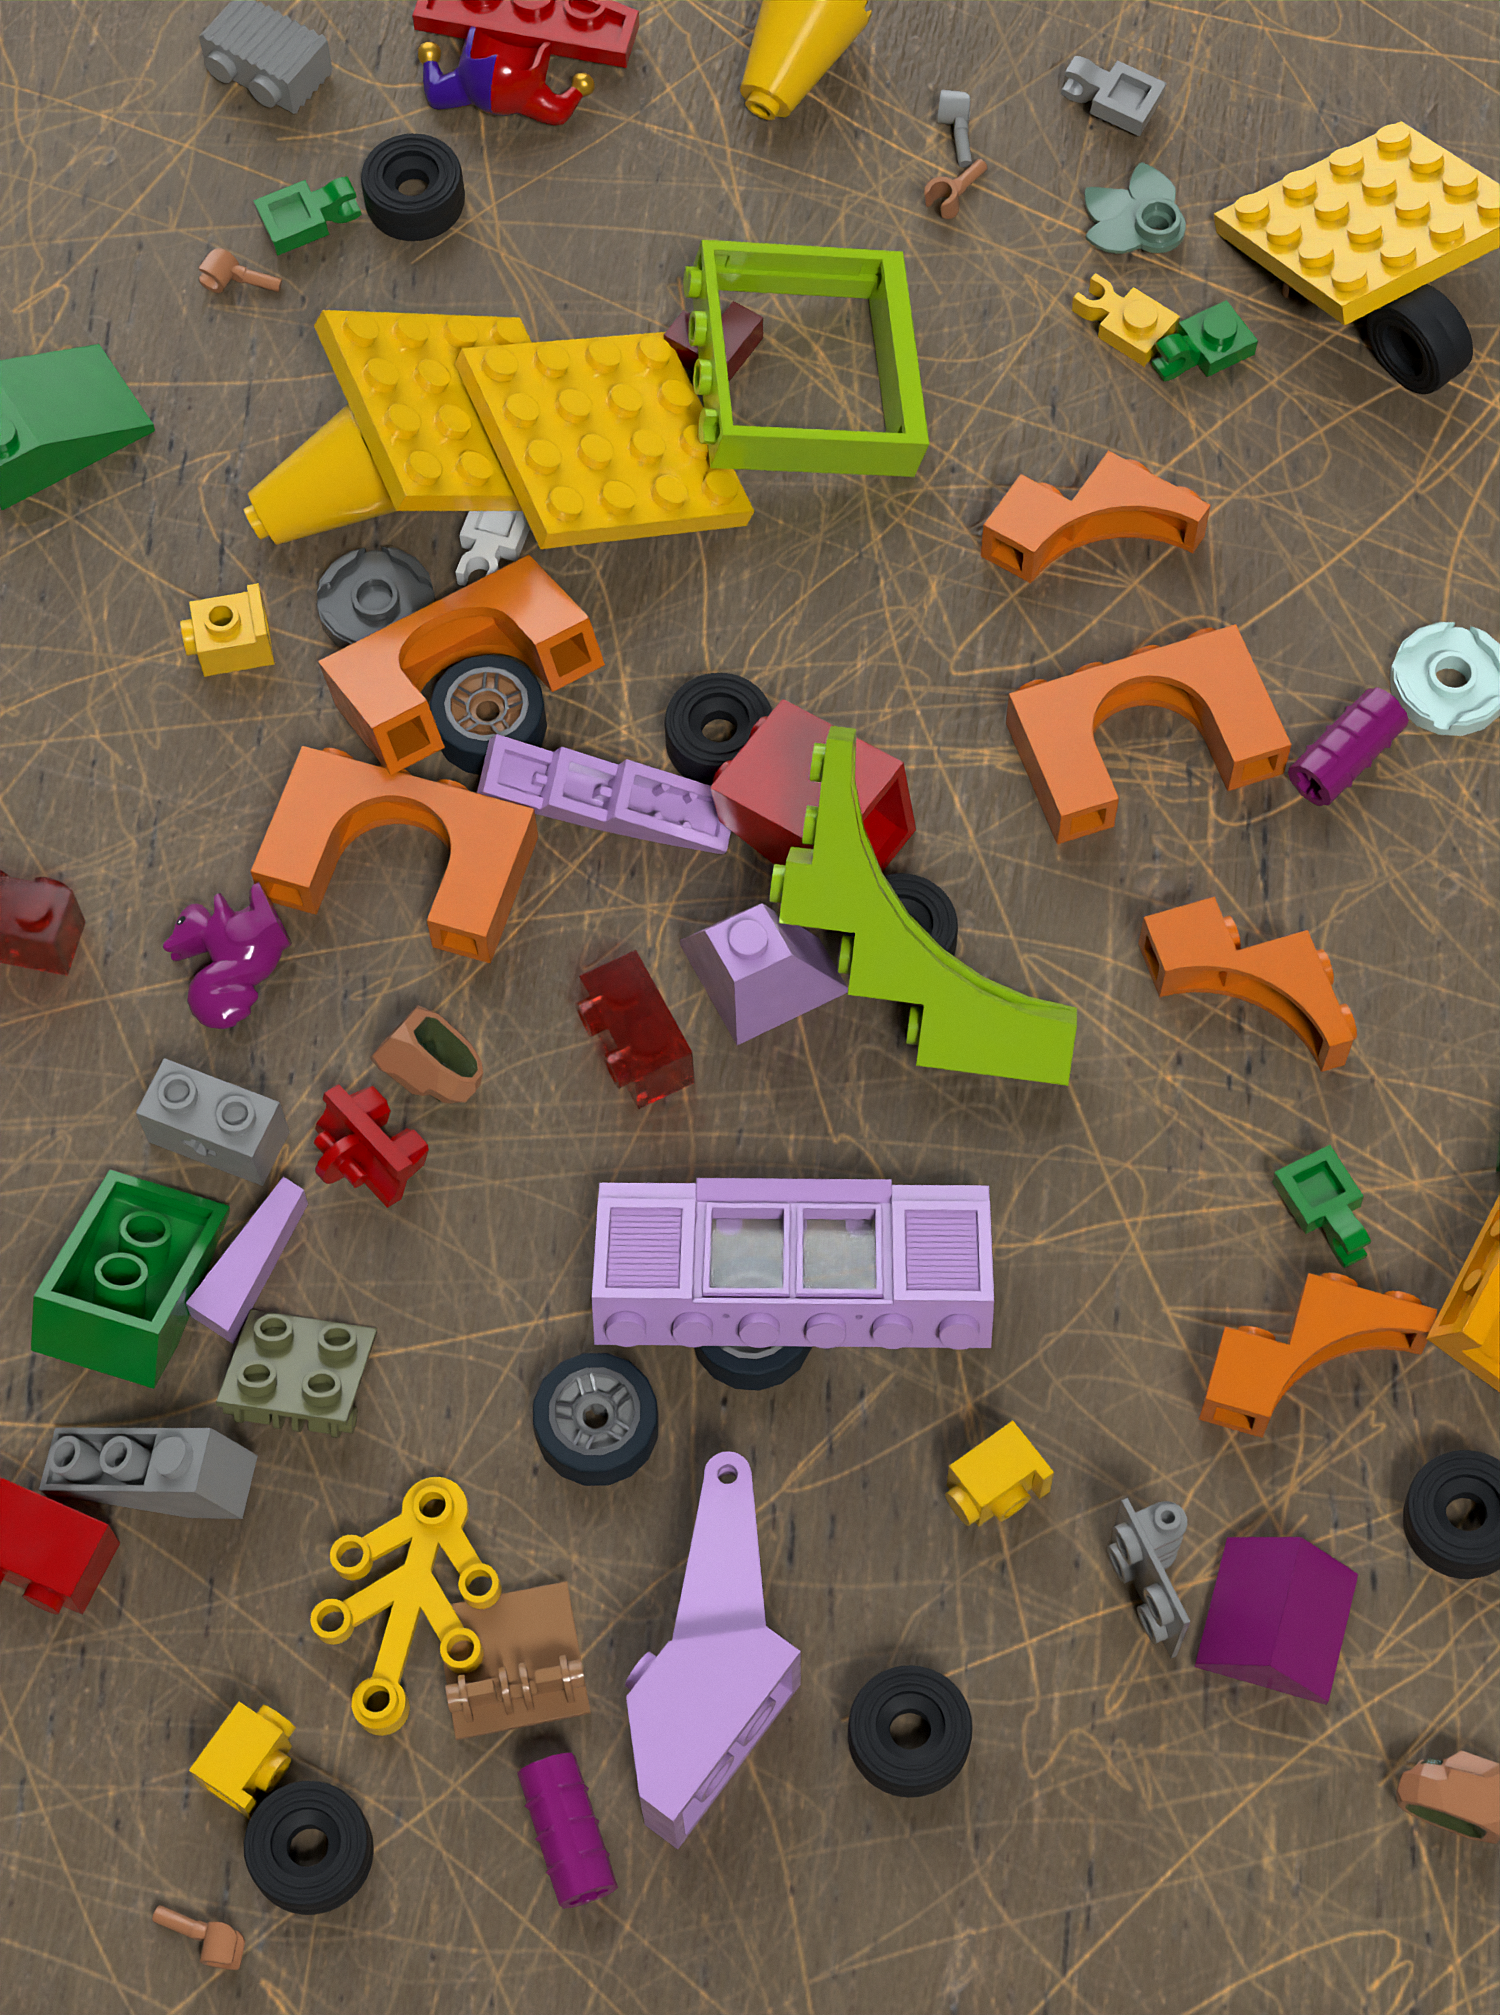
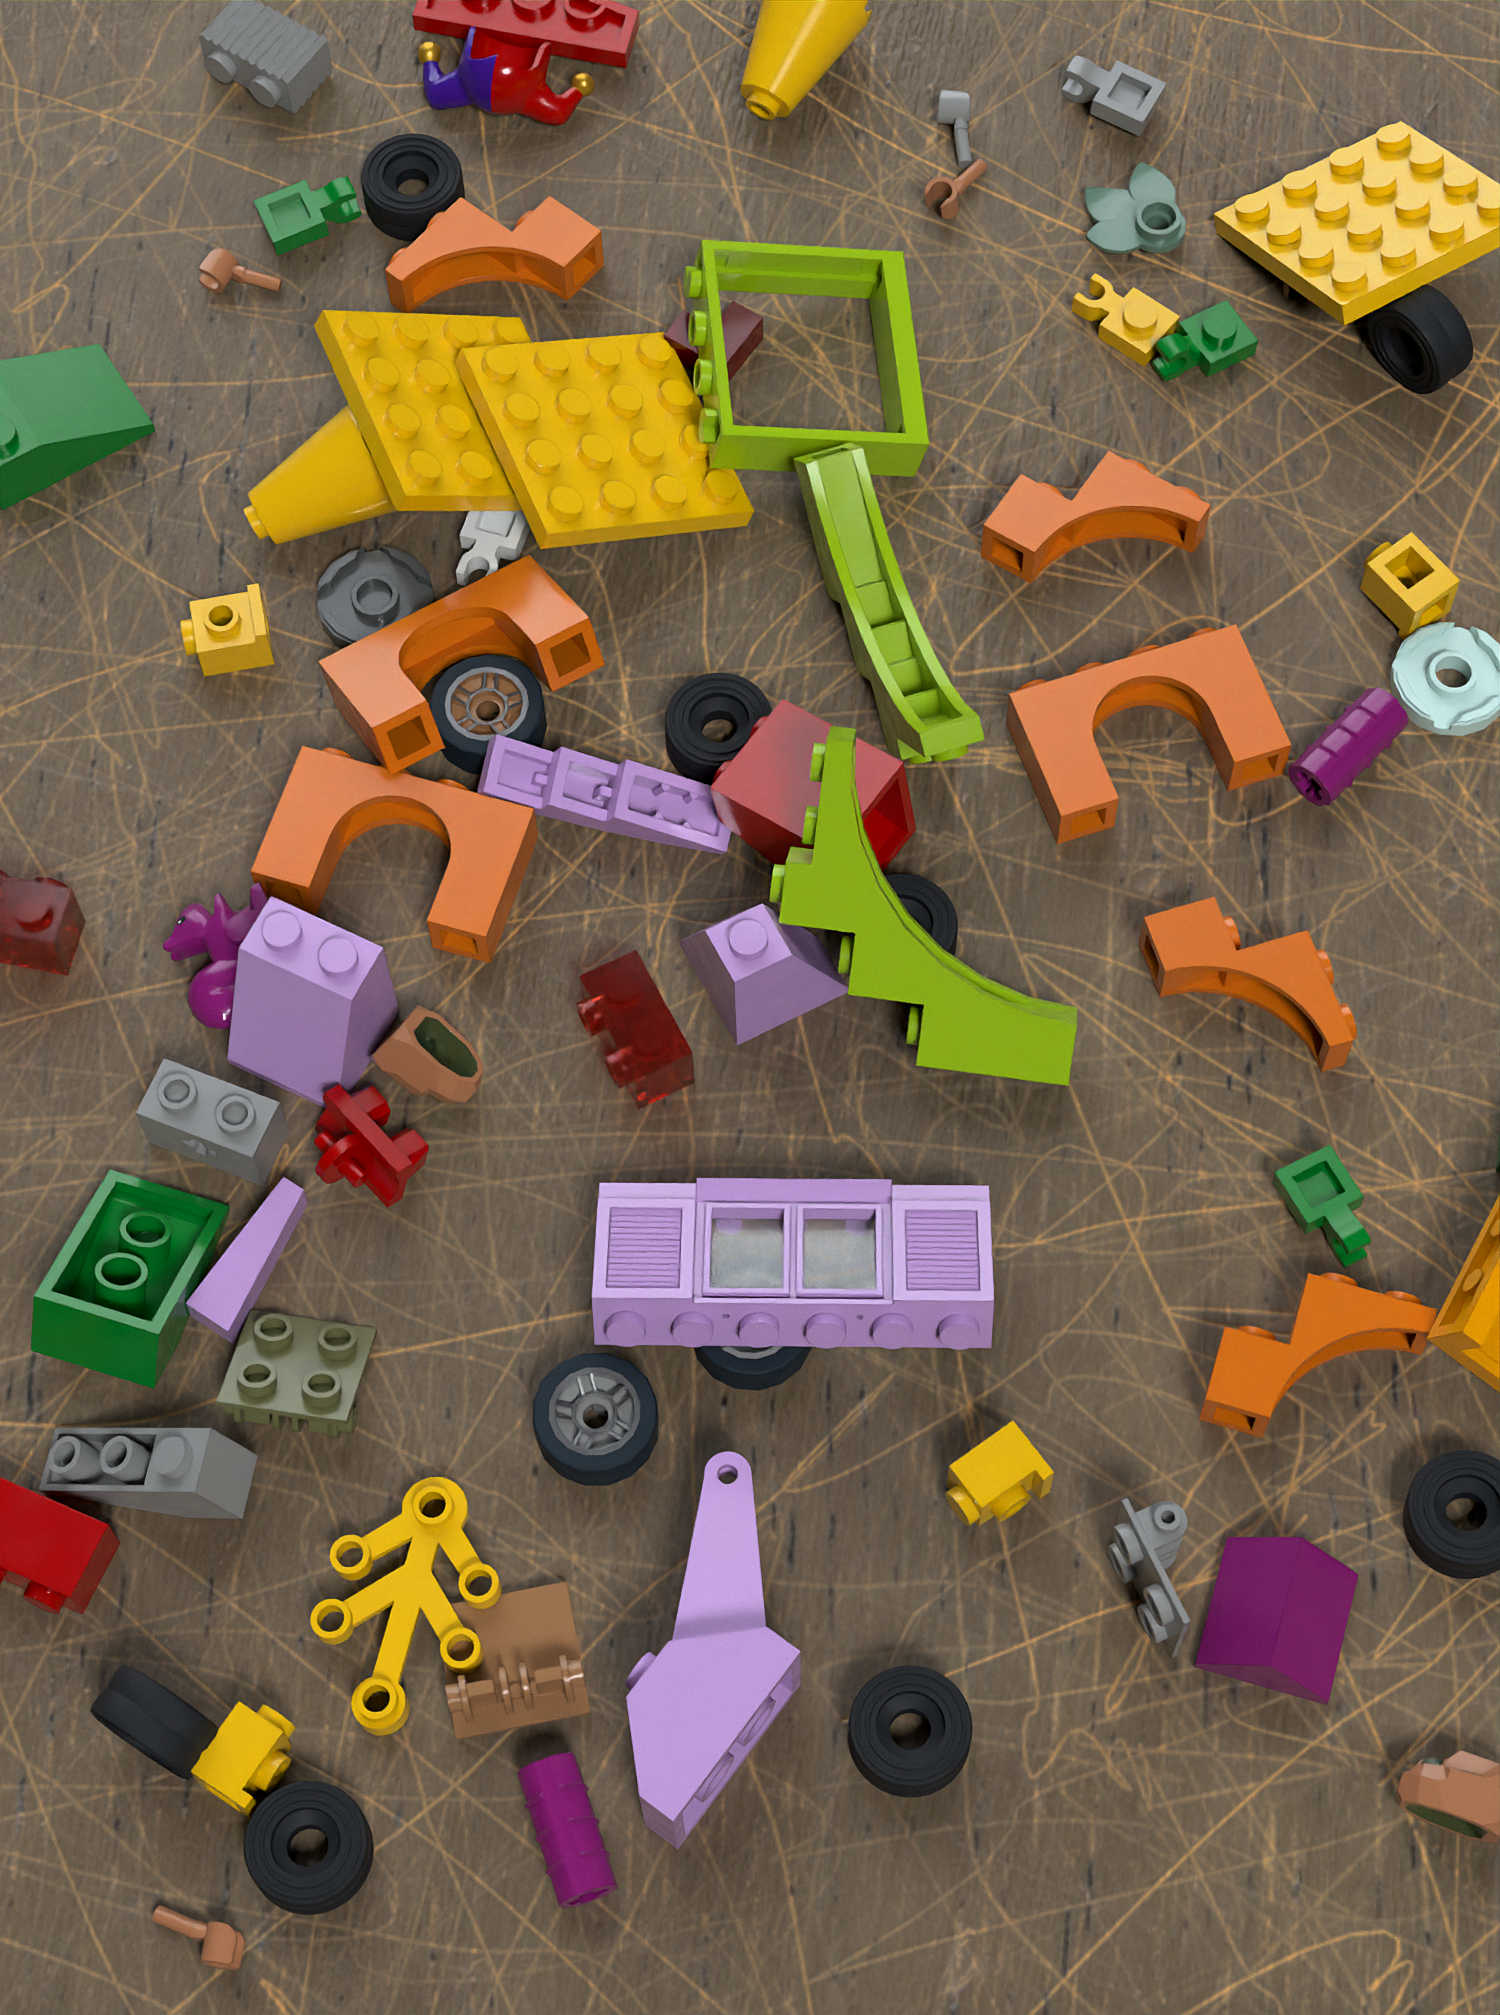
(154, 1720): none -> black tyre
(308, 1003): none -> lavender slope
(466, 246): none -> orange arch
(914, 697): none -> lime arch
(1409, 584): none -> yellow brick

